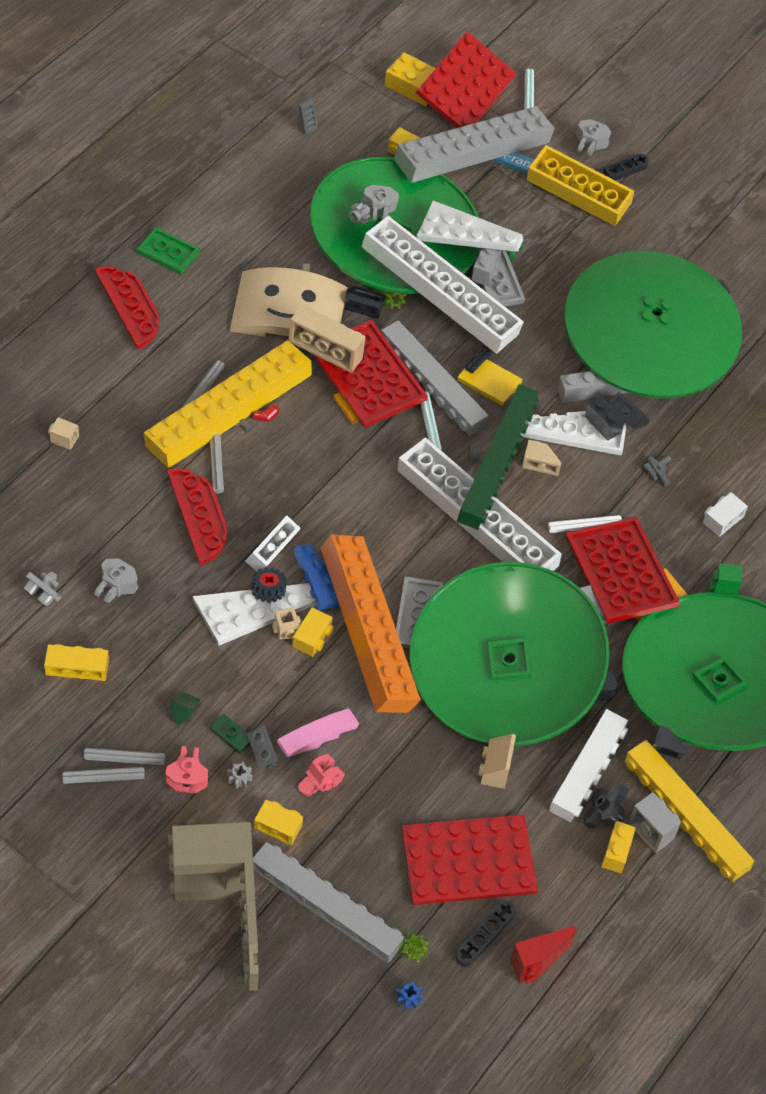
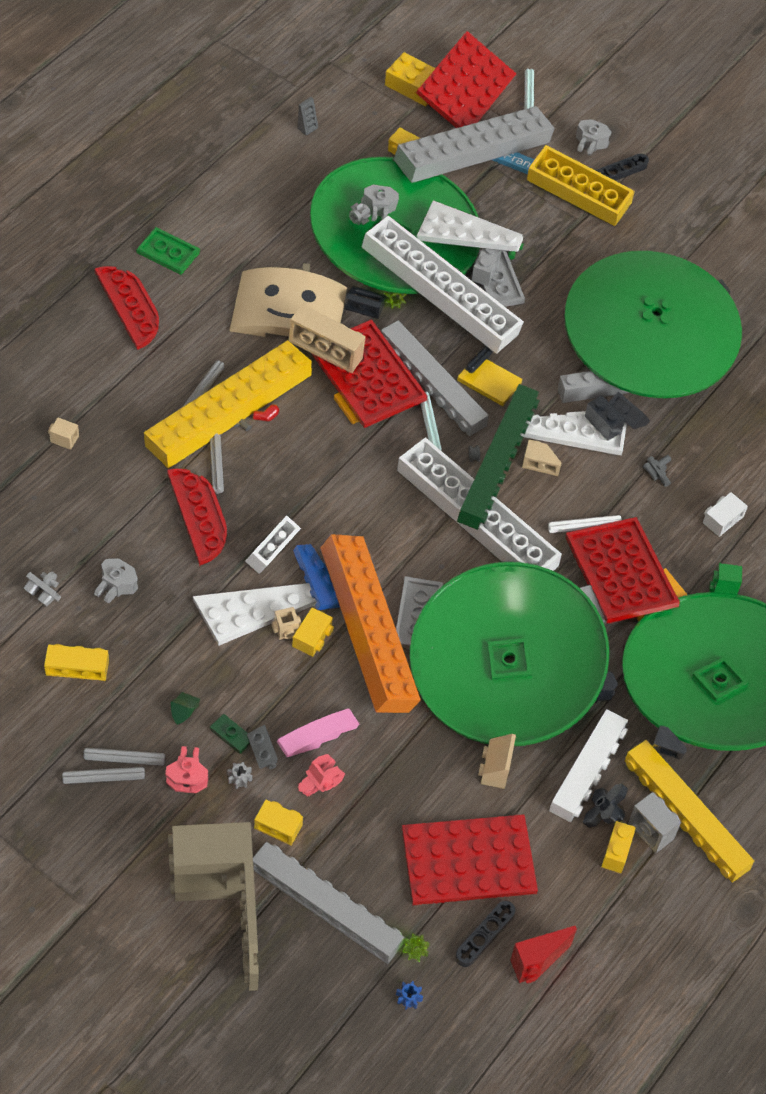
(268, 585): black wheel -> none

